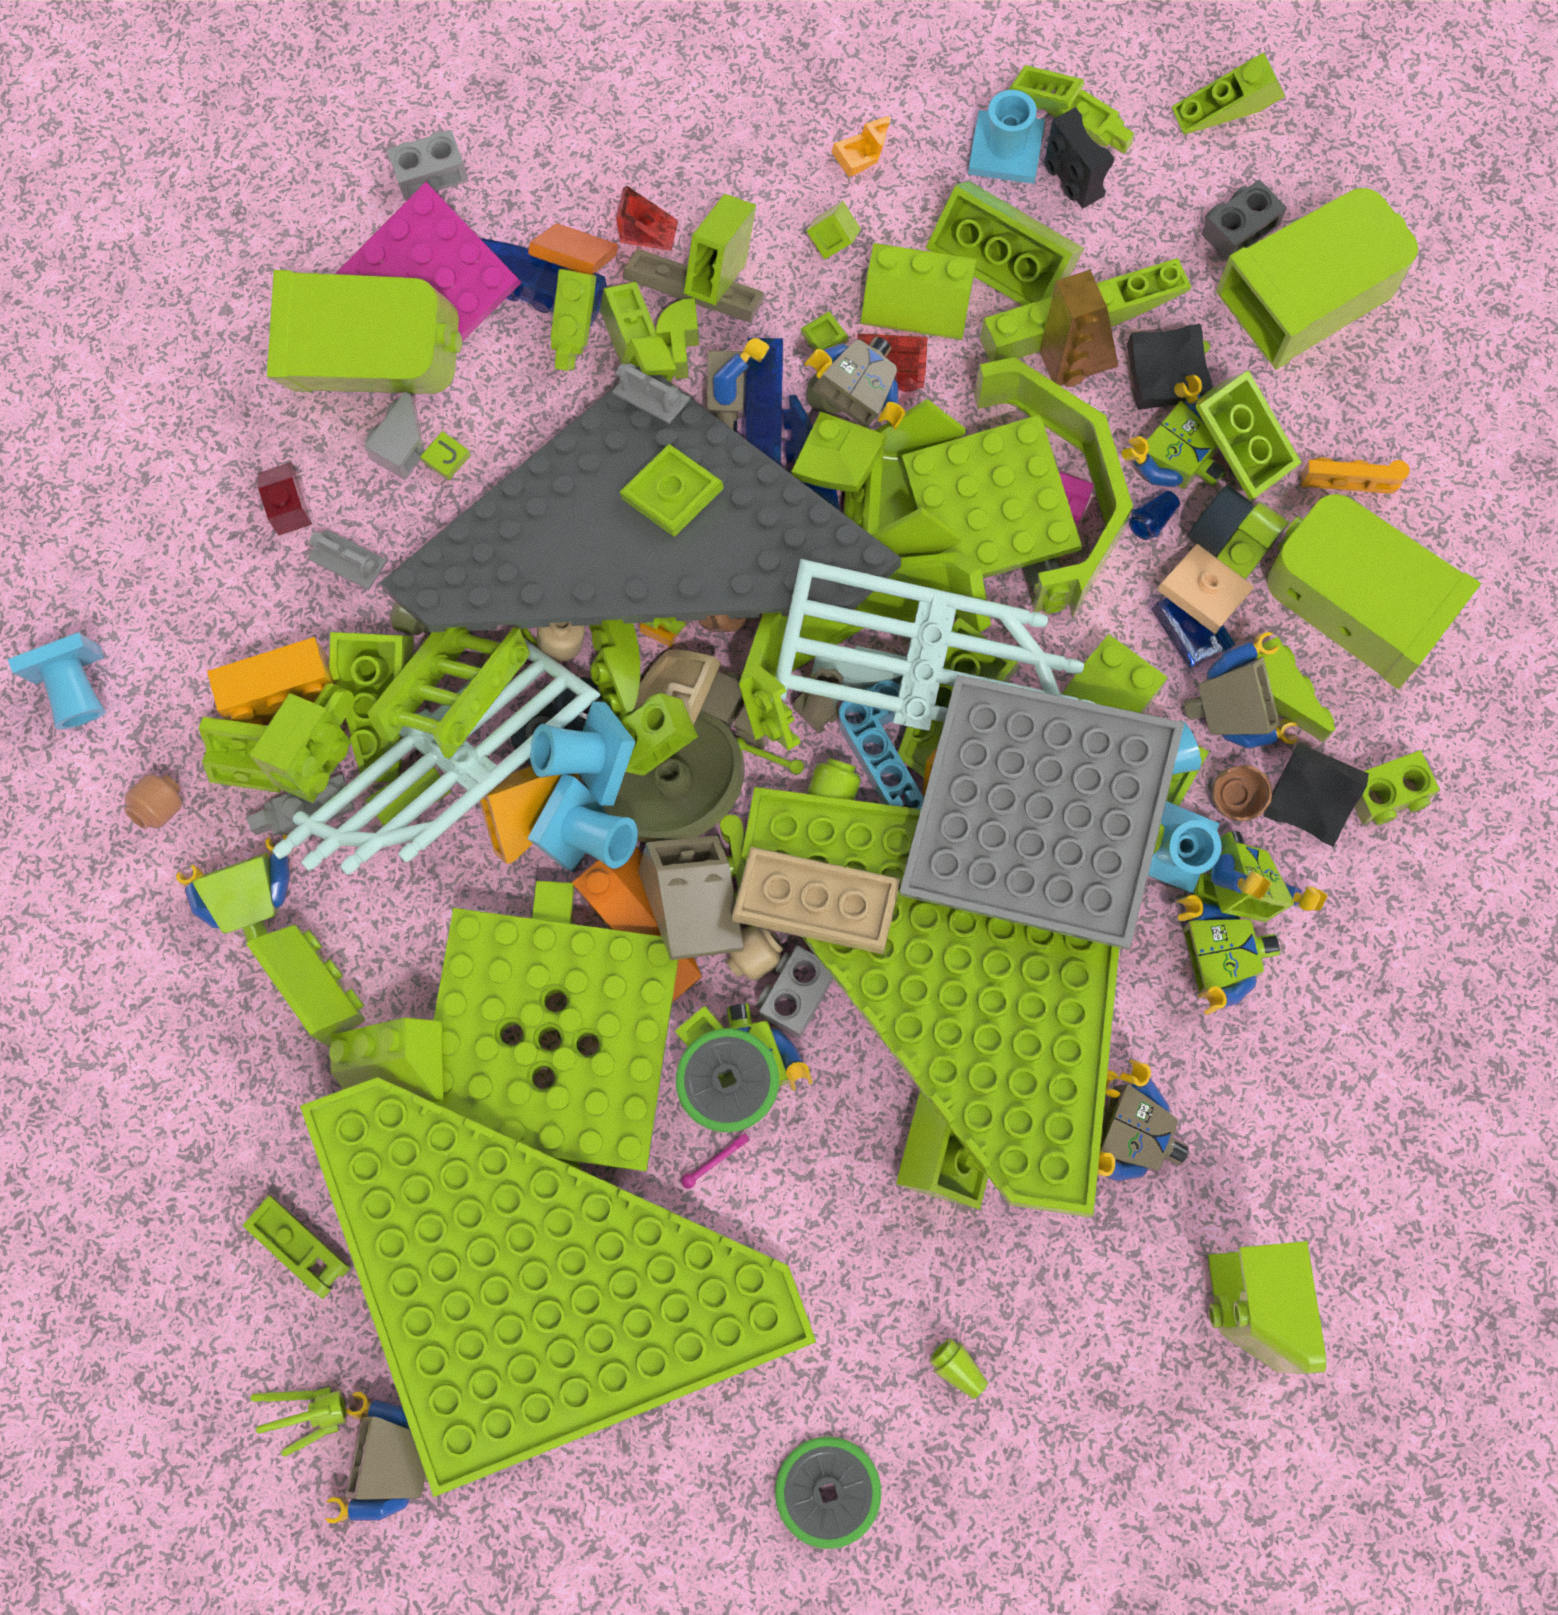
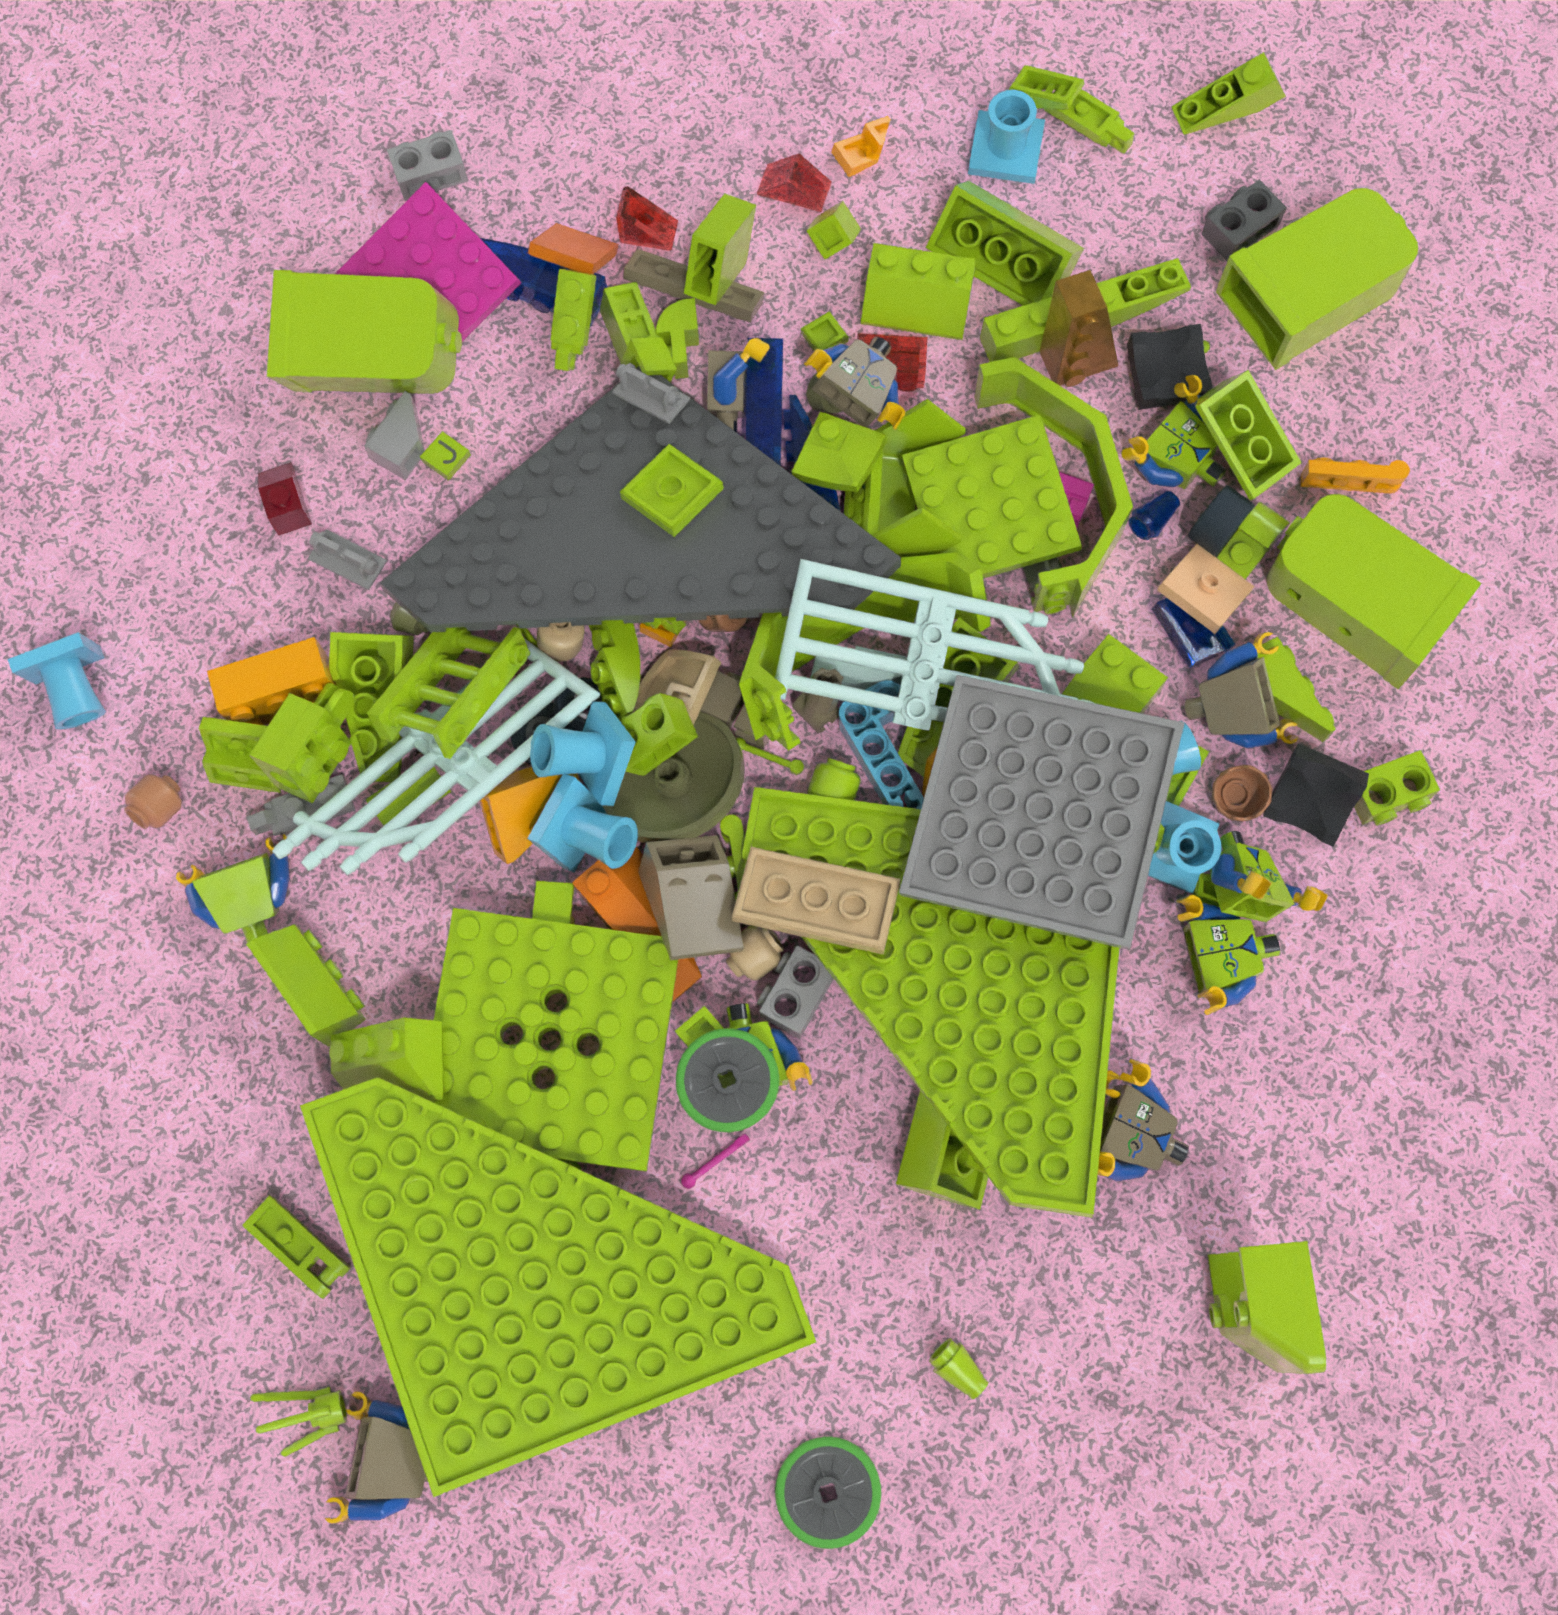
(795, 182): none -> clear red slope
(1077, 159): black brick -> none

